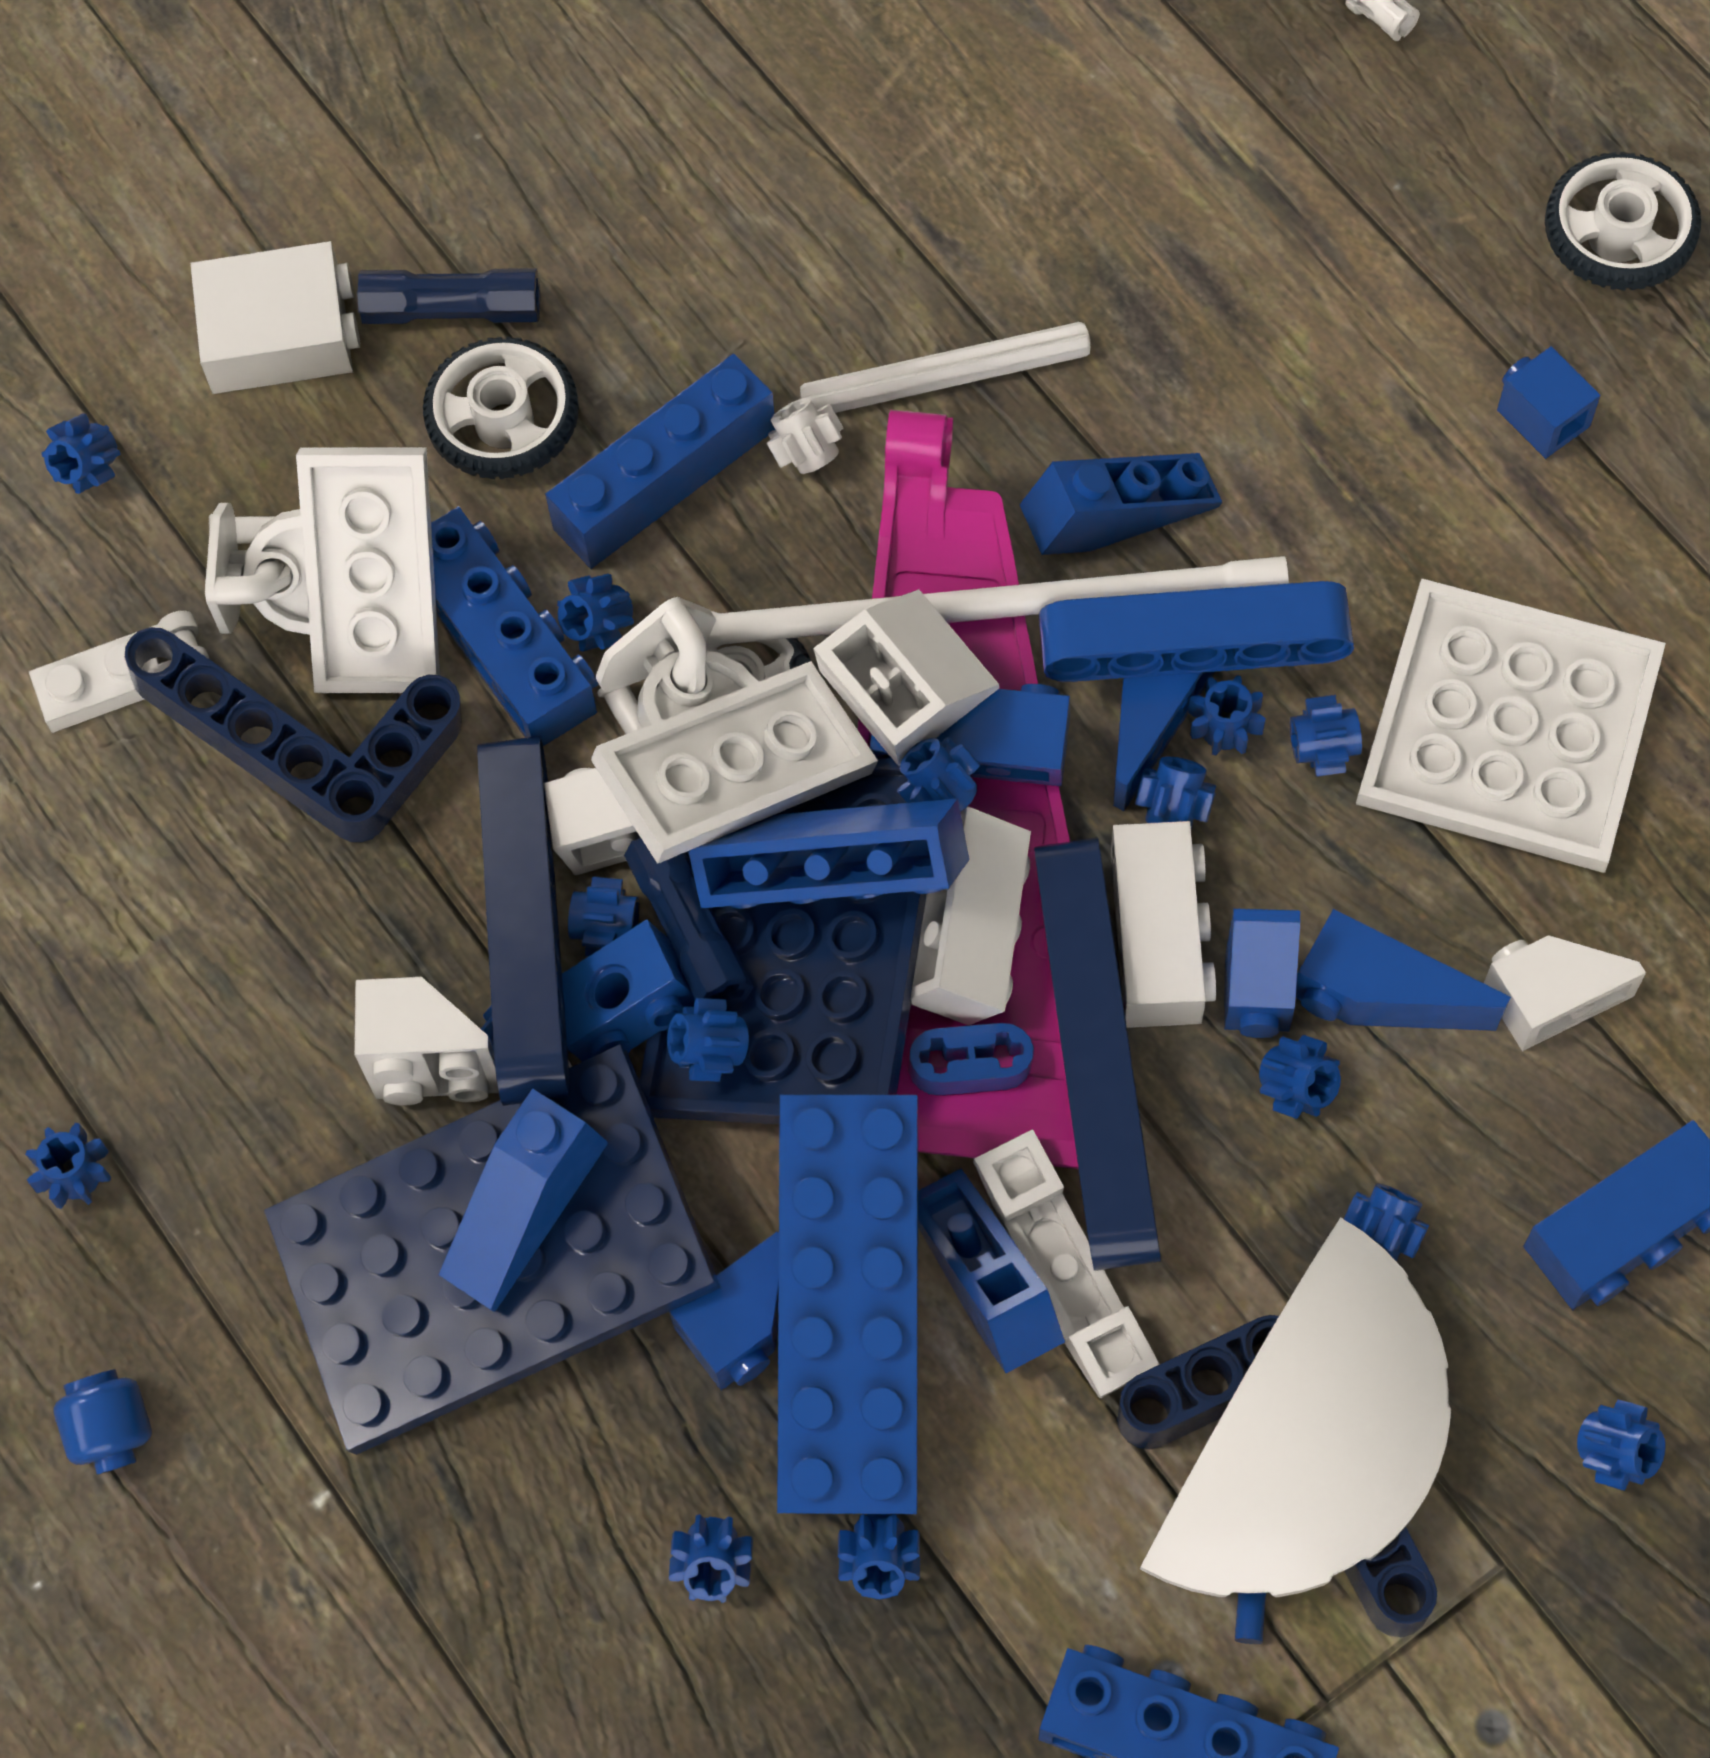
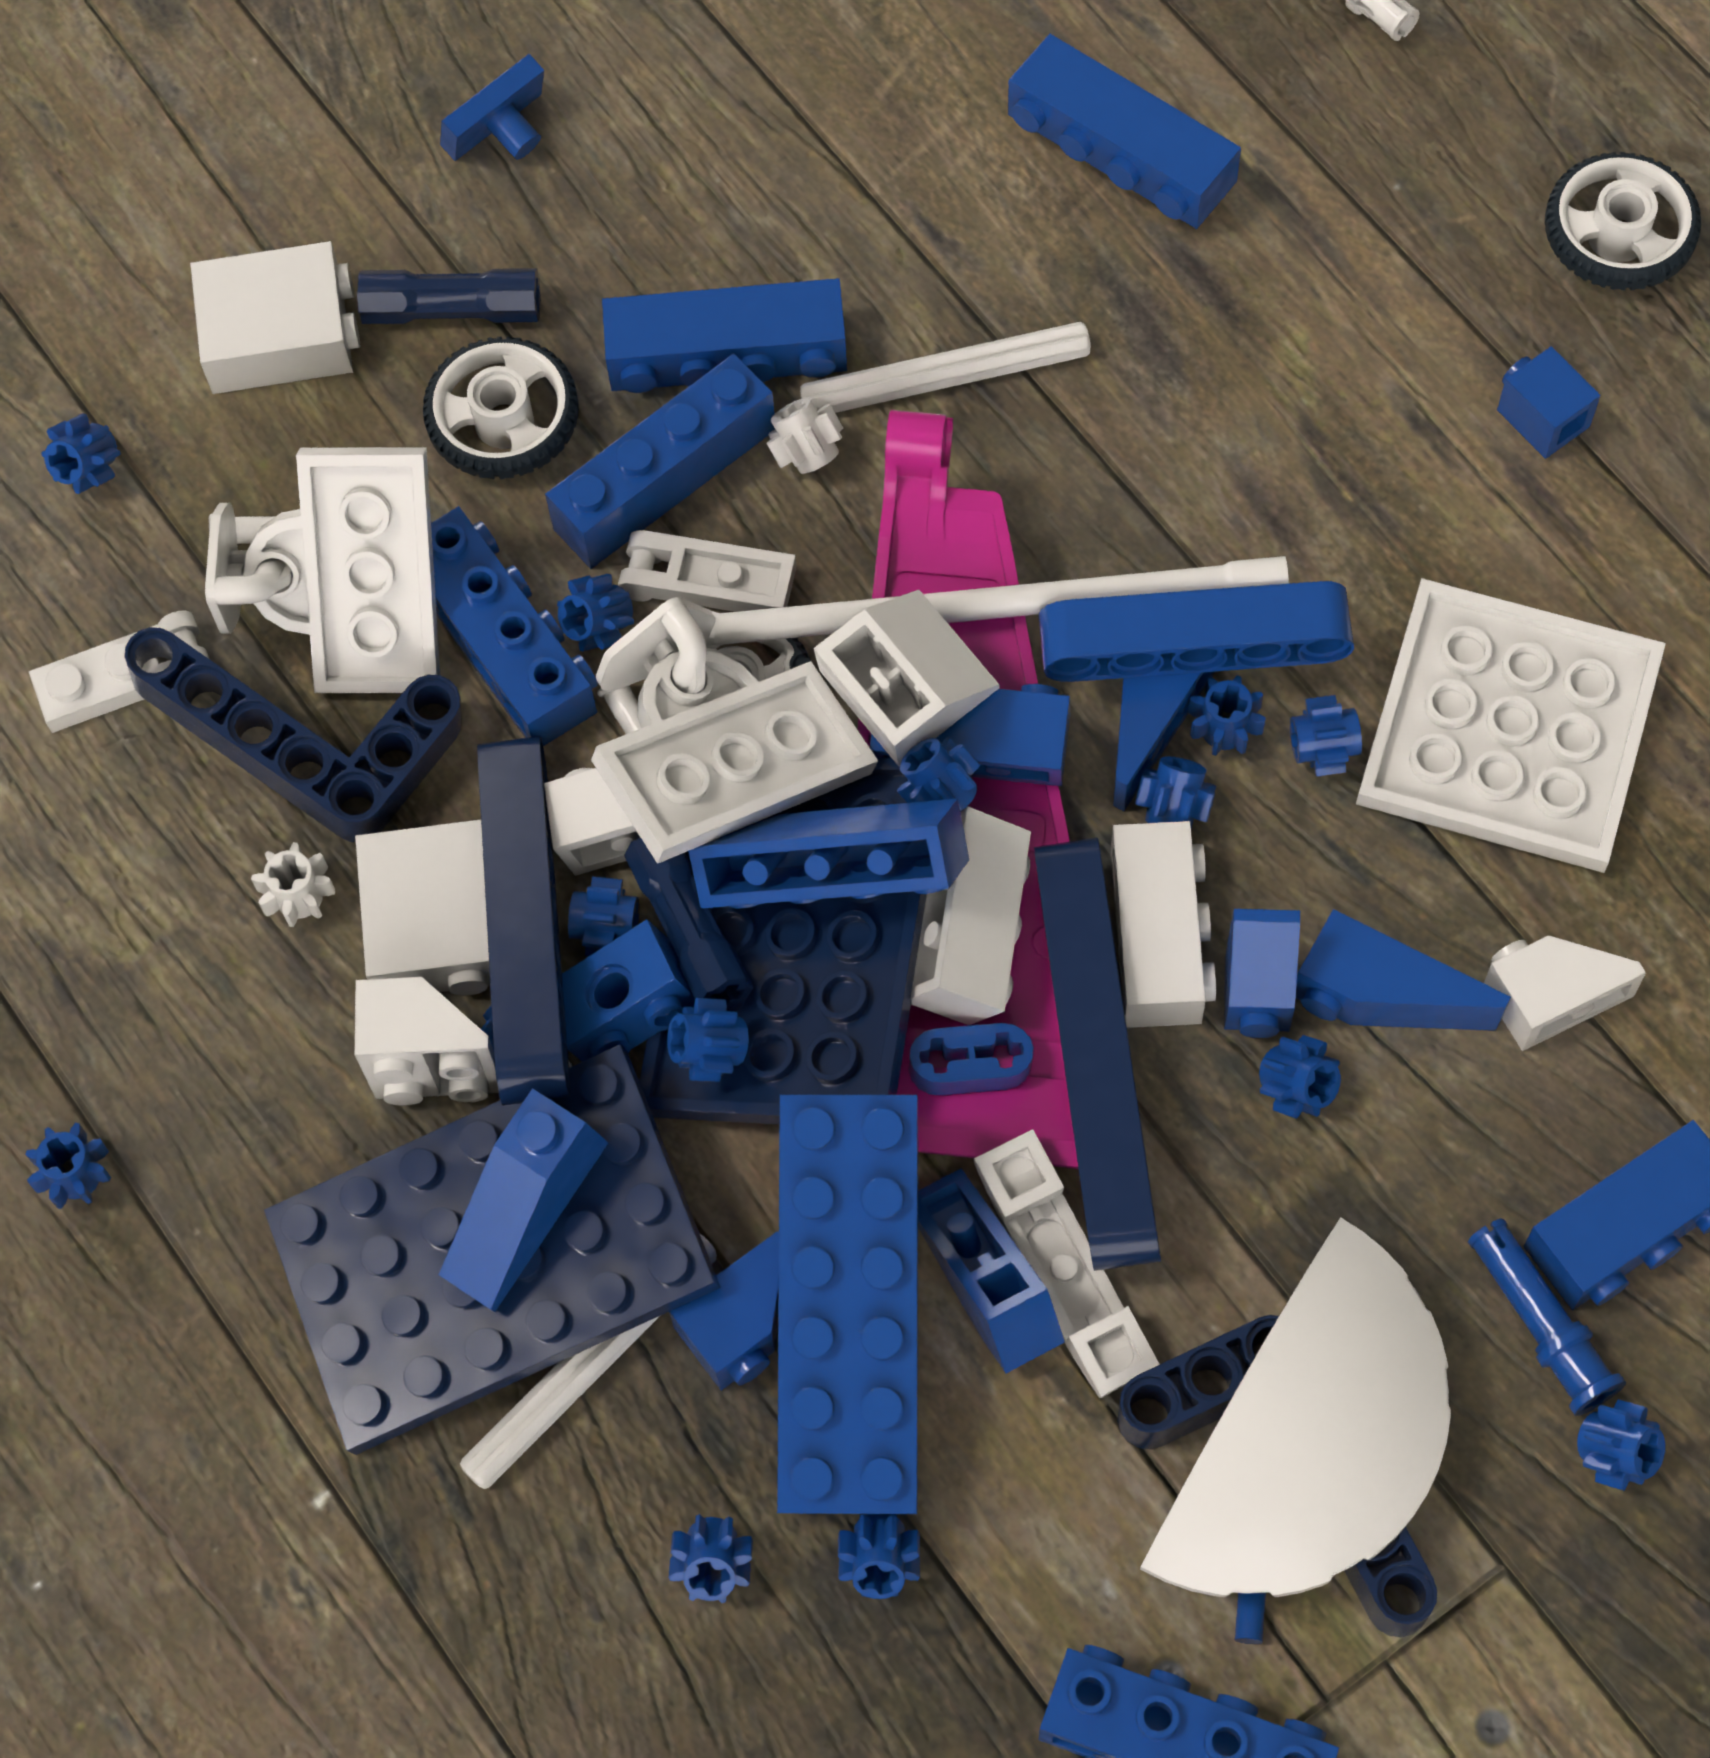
(102, 1421): blue head -> none
(293, 884): none -> white gear
(425, 906): none -> white brick
(497, 112): none -> blue tile
(547, 1403): none -> white axle
(688, 333): none -> blue brick
(707, 572): none -> white plate
(1113, 499): blue slope -> none
(1123, 131): none -> blue brick
(1389, 1219): blue gear -> none
(1562, 1343): none -> blue pin

